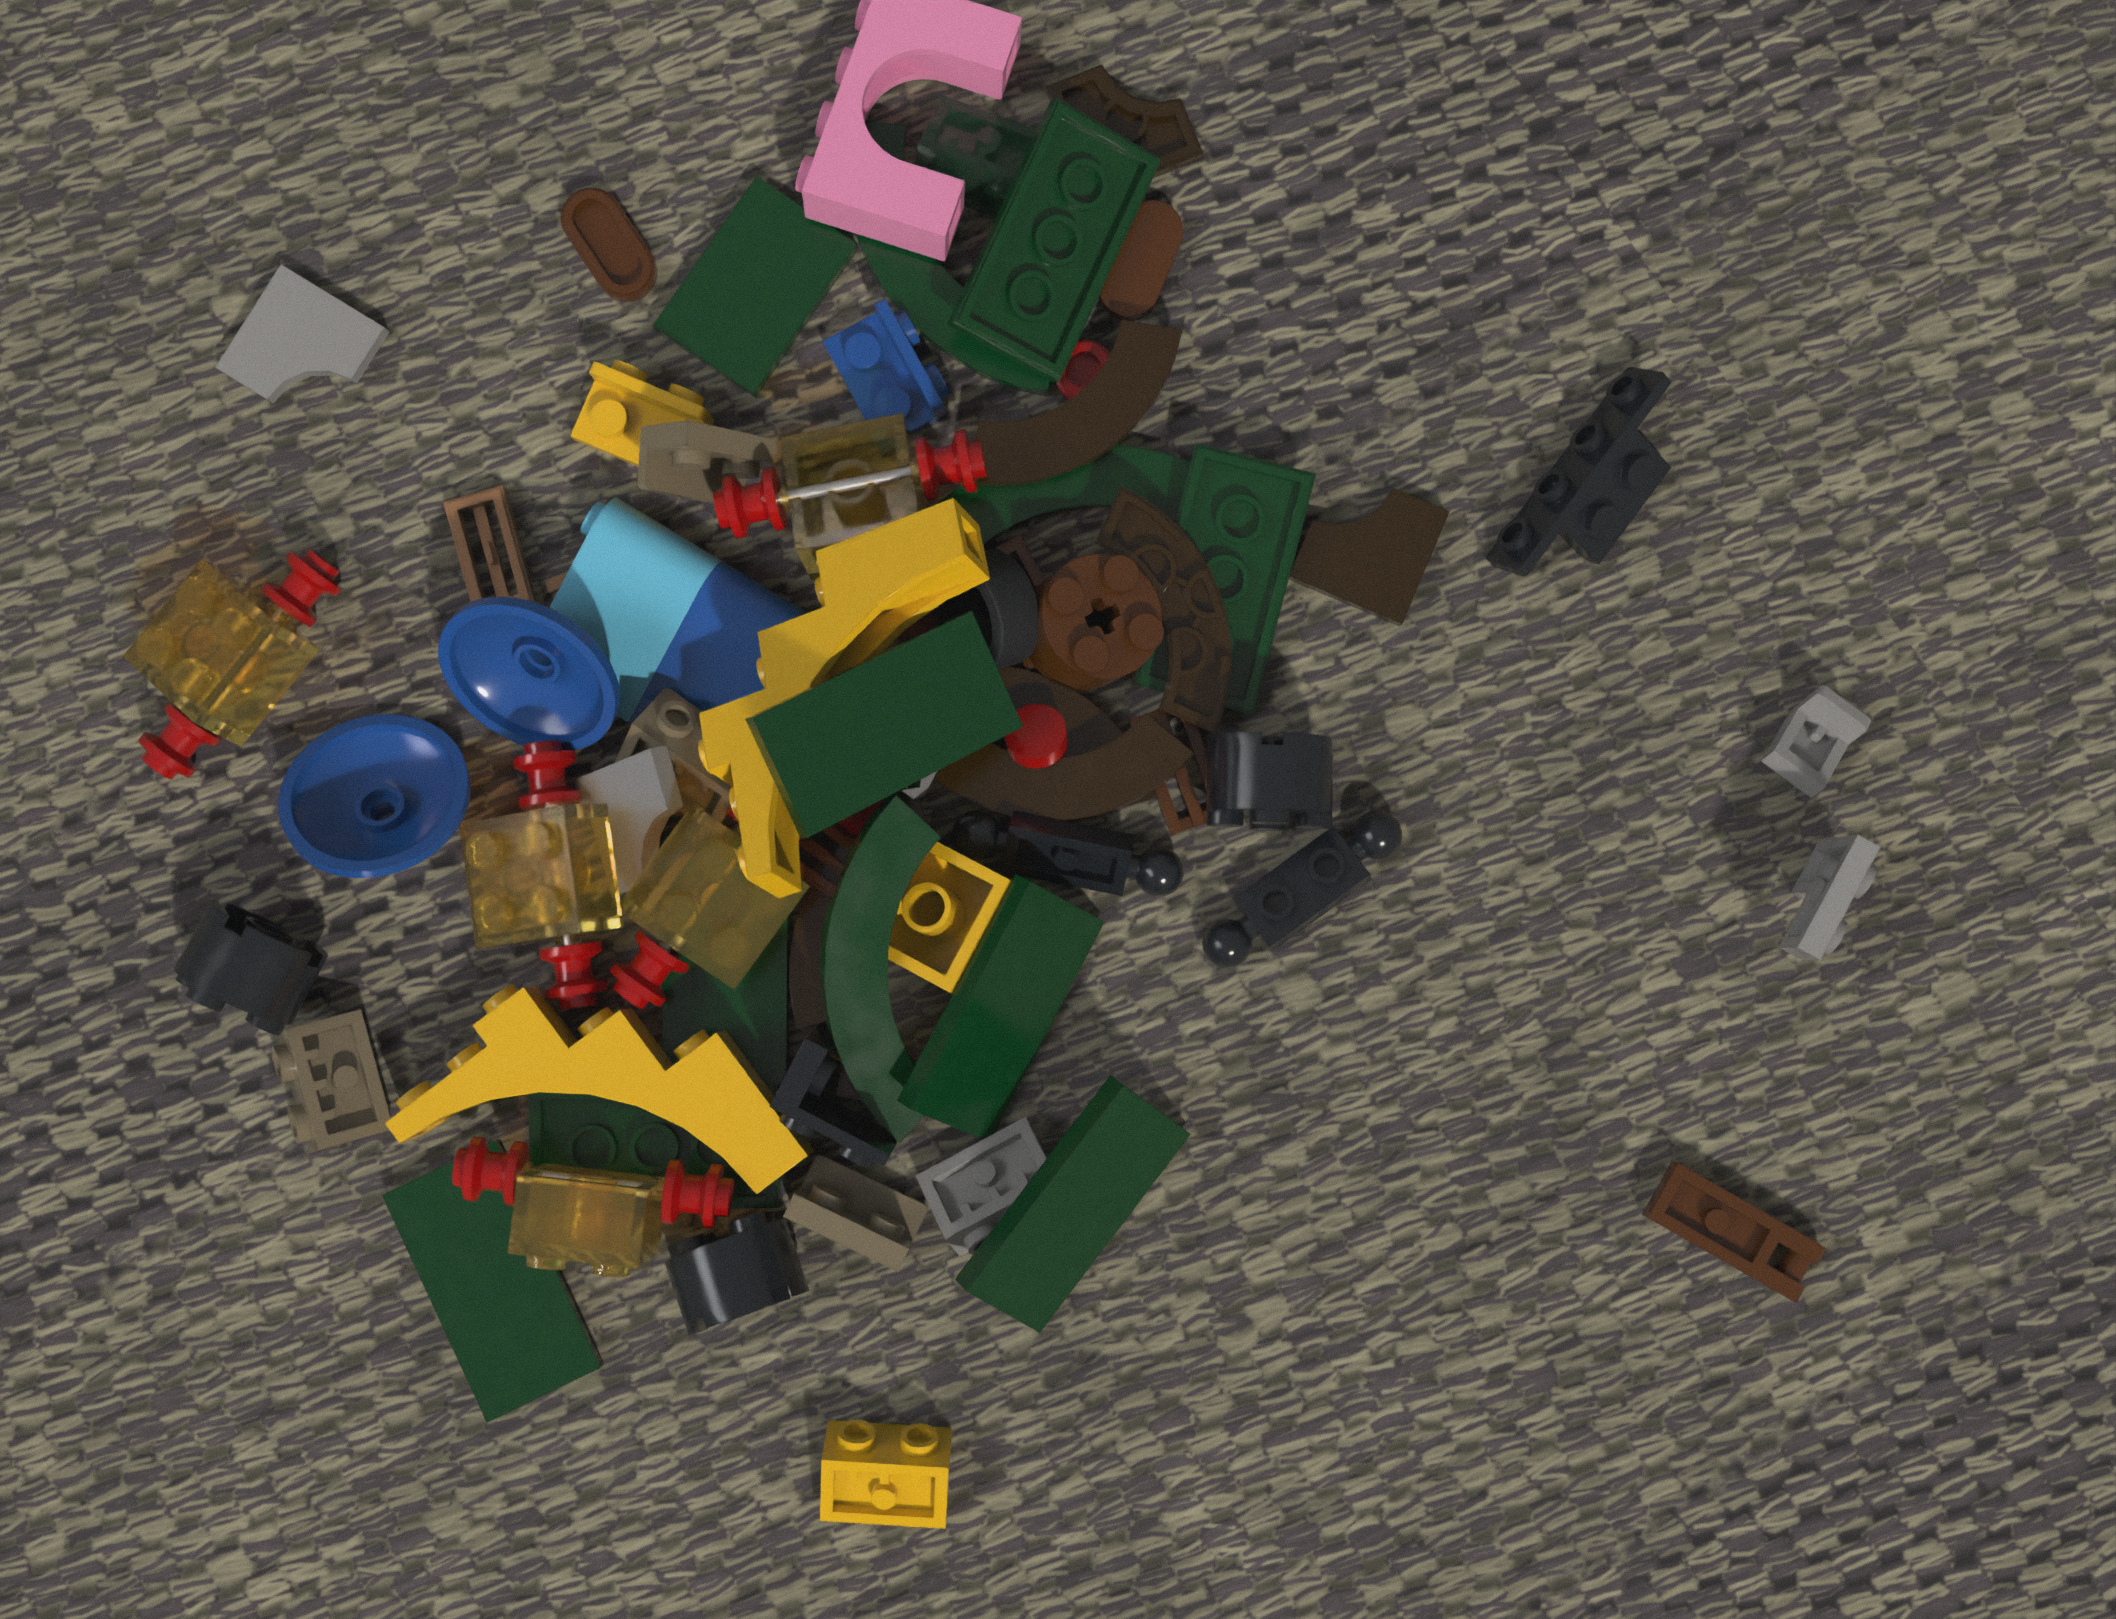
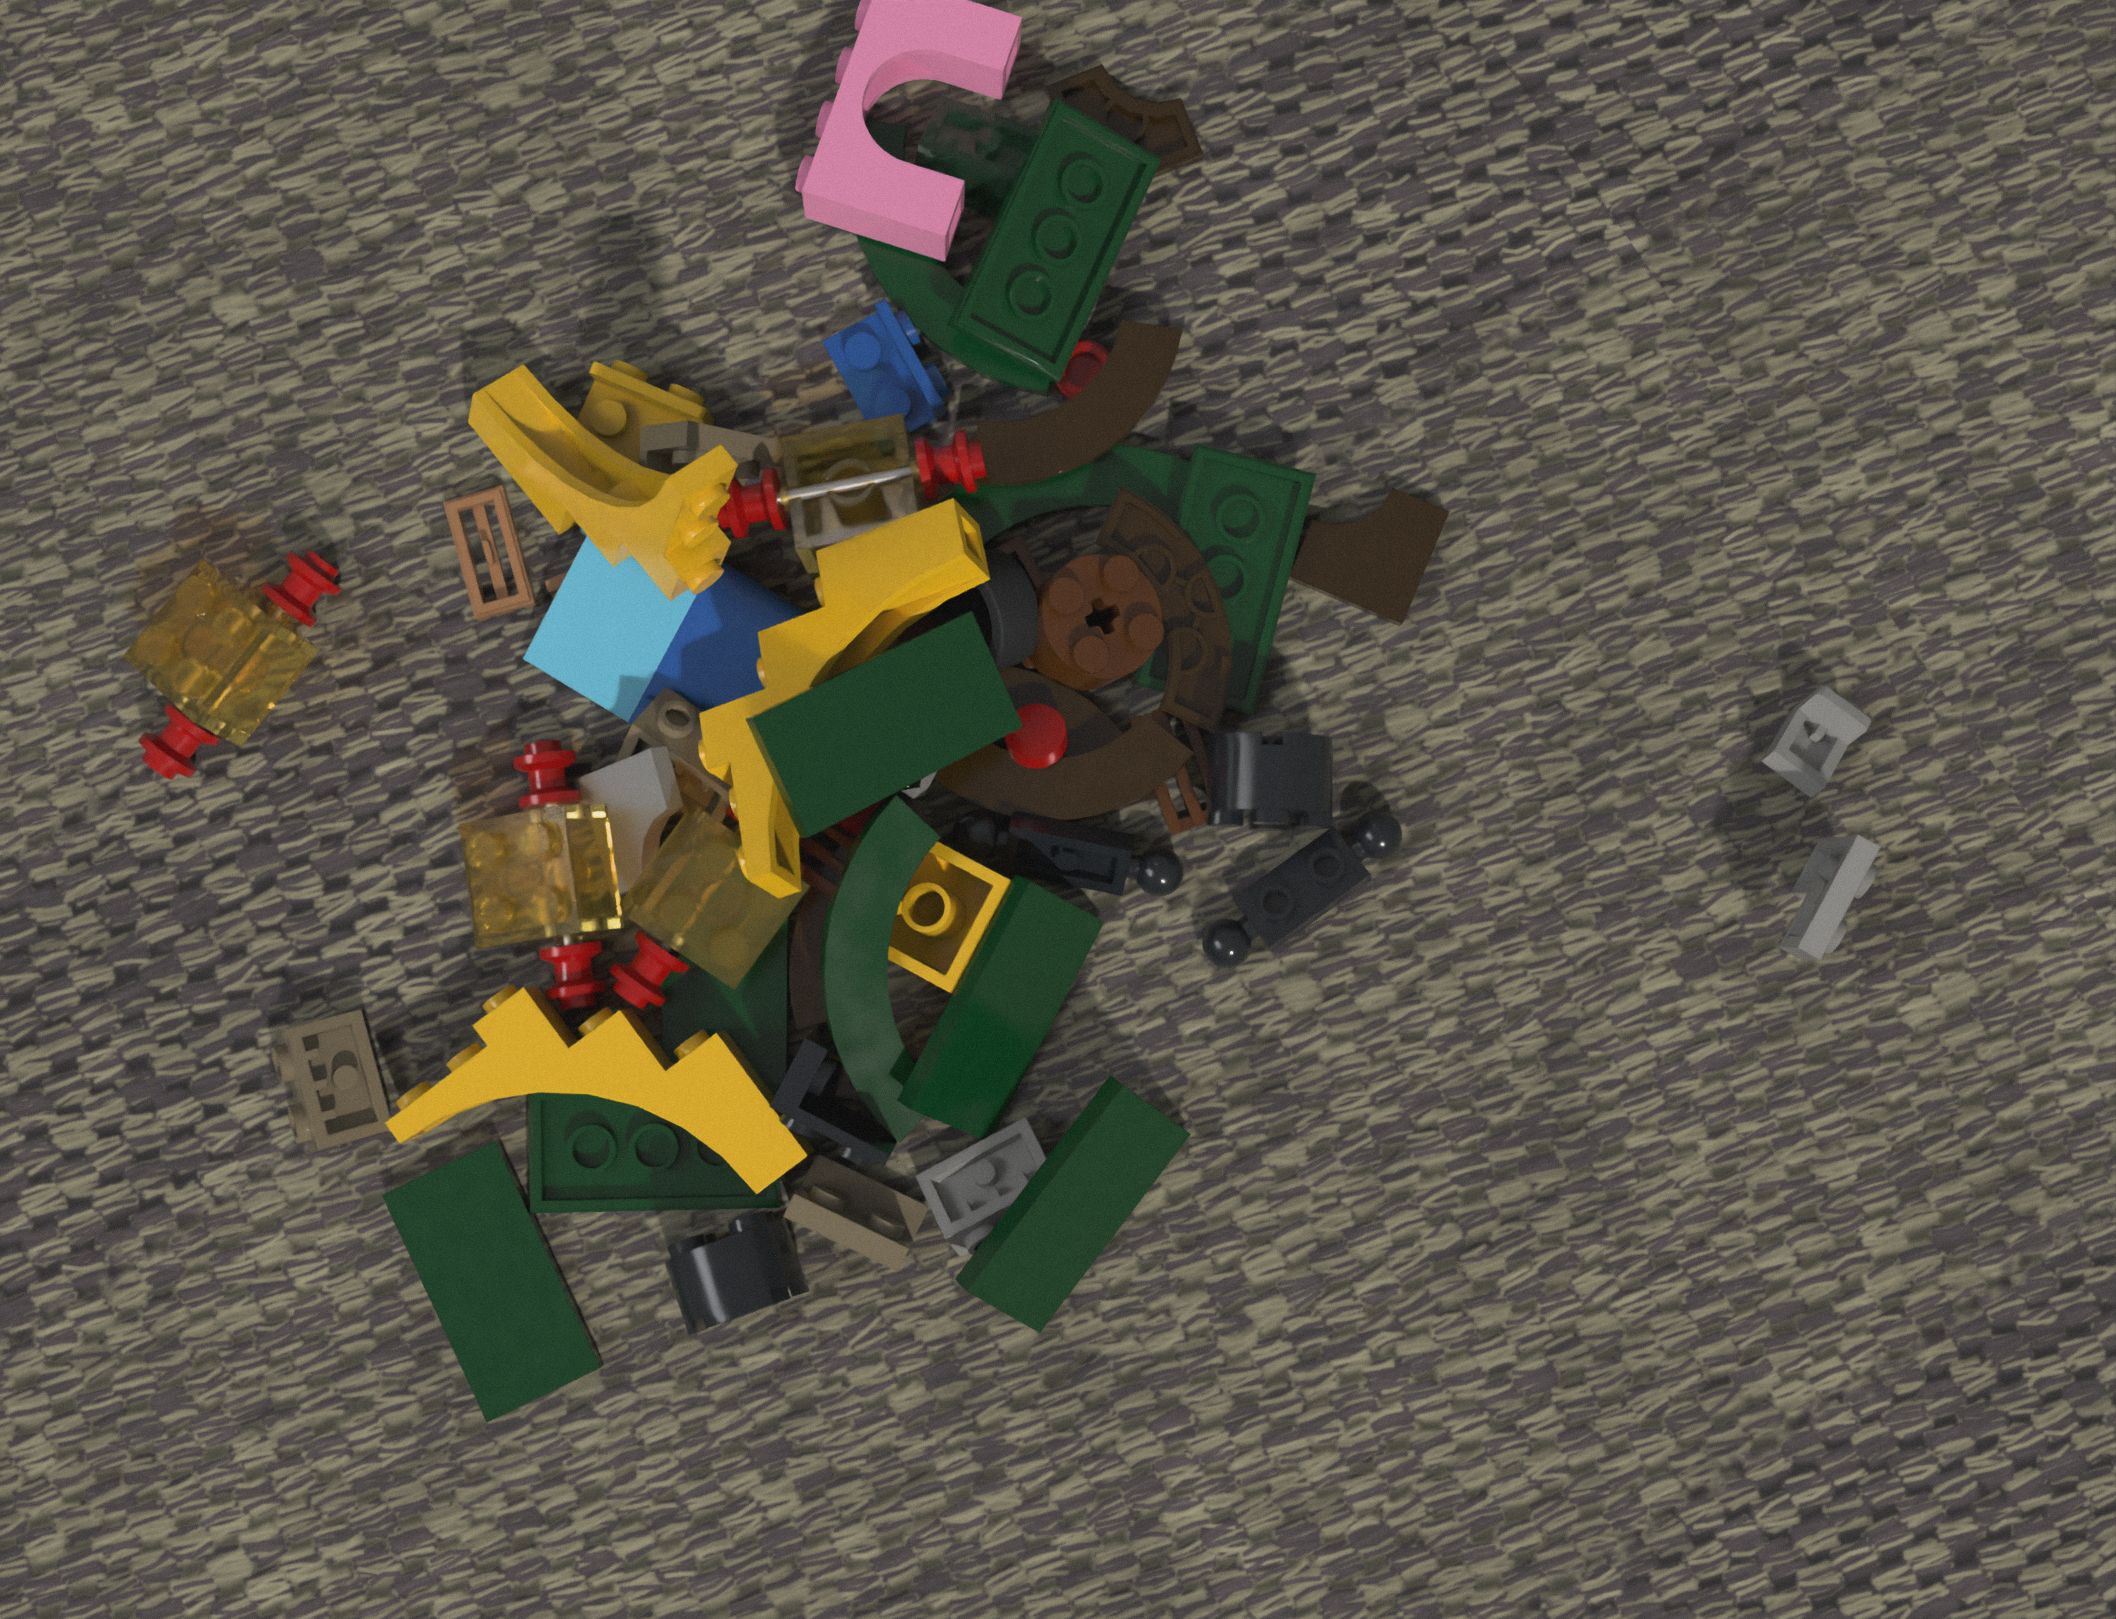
(249, 965): black brick -> none
(299, 335): light grey tile -> none
(360, 774): blue dish -> none
(529, 672): blue dish -> none
(586, 1211): clear yellow brick -> none
(609, 244): reddish brown tile -> none
(620, 505): none -> yellow arch
(755, 287): dark green tile -> none
(885, 1474): yellow bracket -> none
(1143, 262): reddish brown tile -> none
(1594, 483): black bracket -> none
(1732, 1230): reddish brown plate -> none

